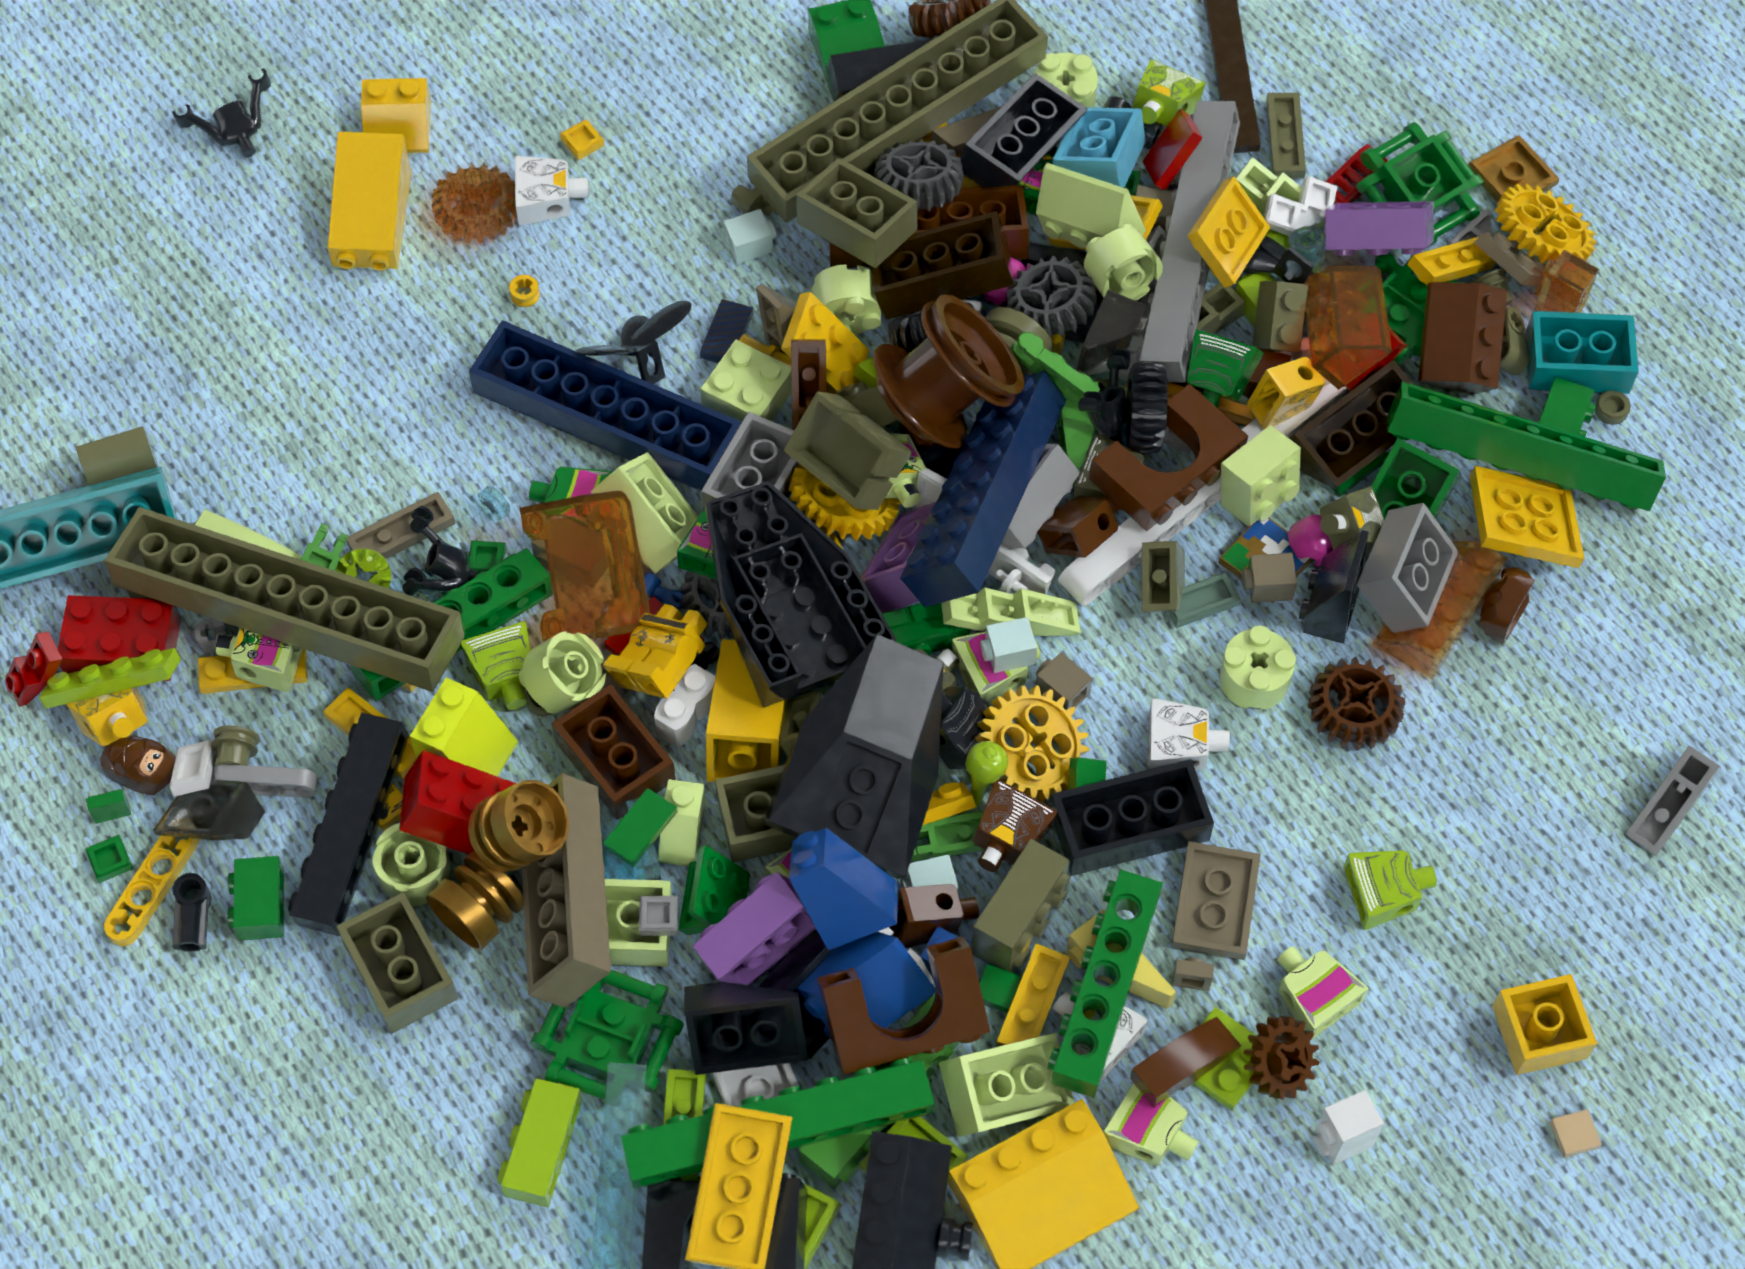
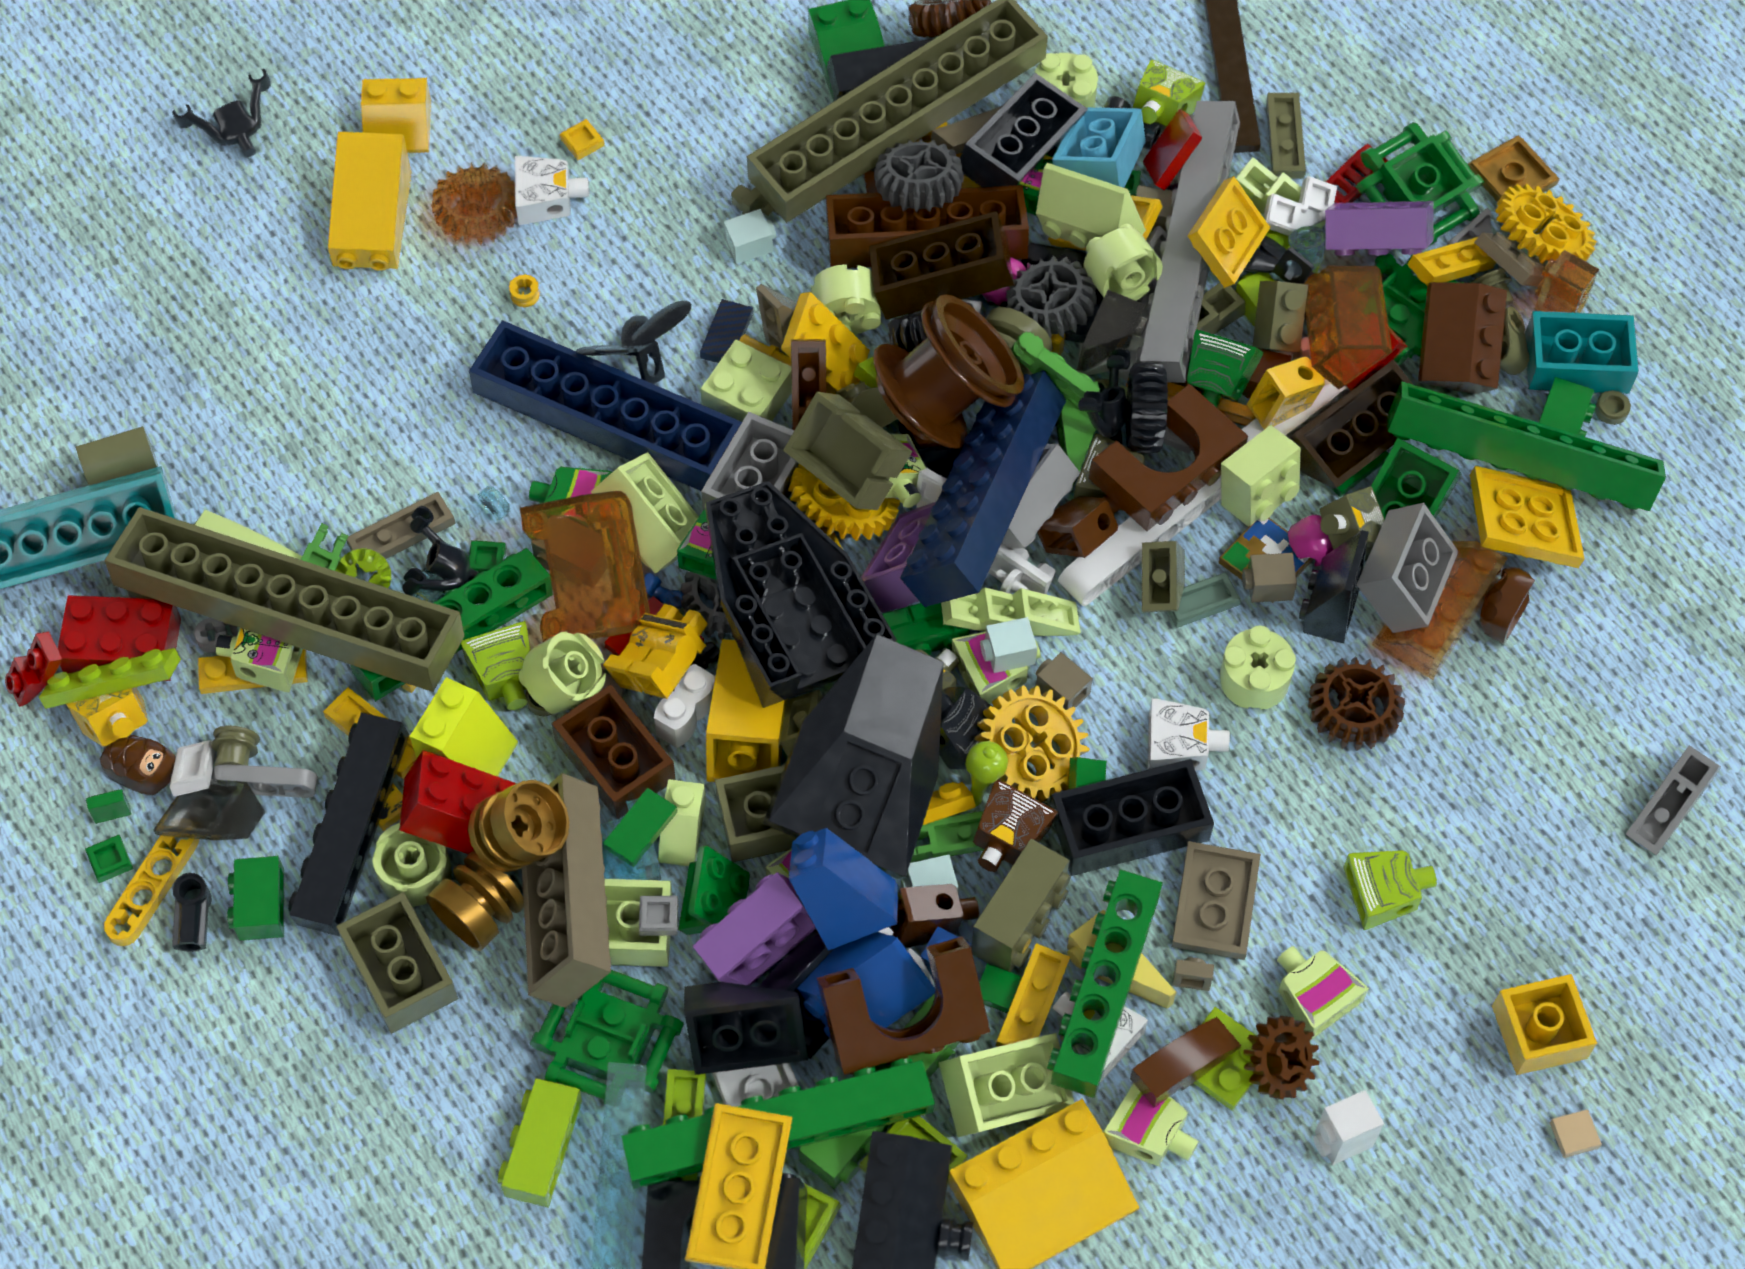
(856, 212): olive brick -> none

